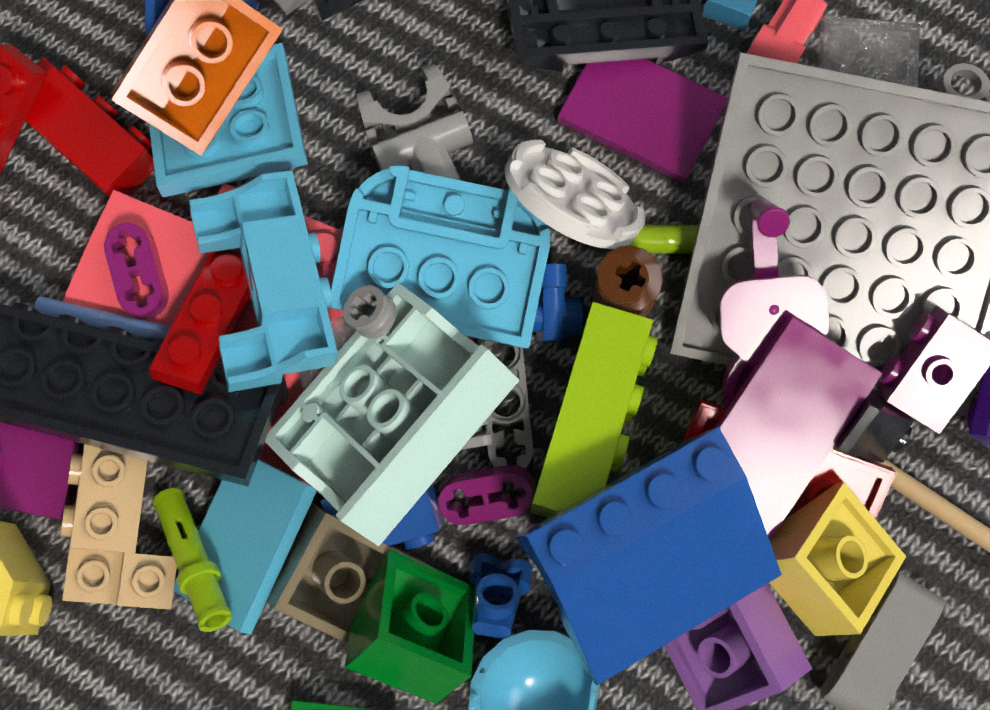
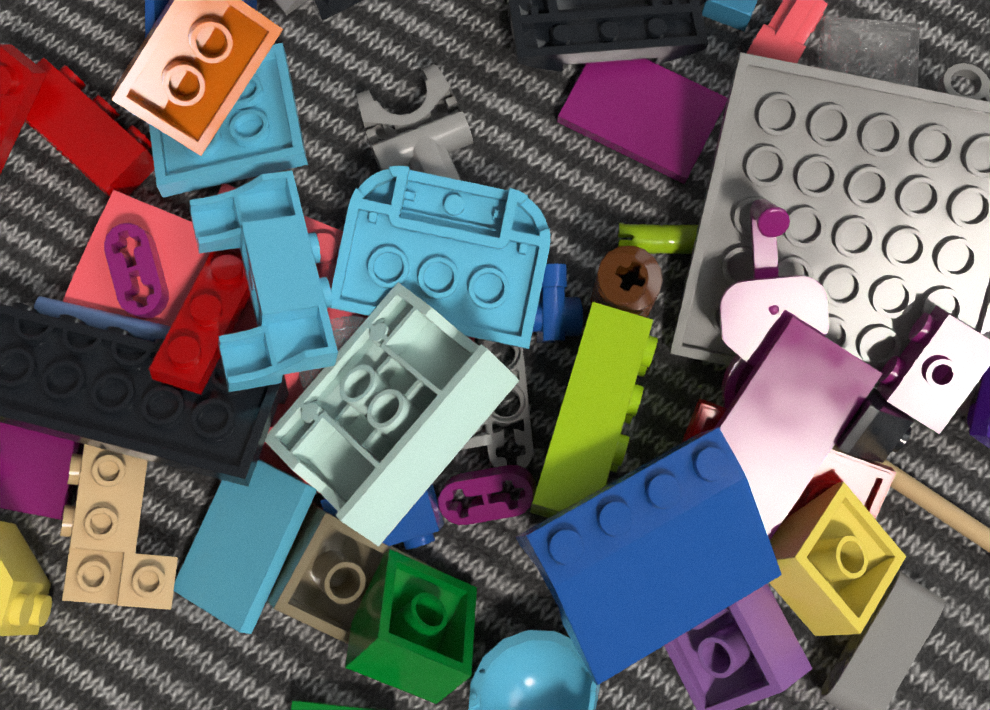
(197, 575): lime pin -> none
(360, 302): light grey bush -> none
(497, 593): blue plate -> none
(574, 195): white tile -> none

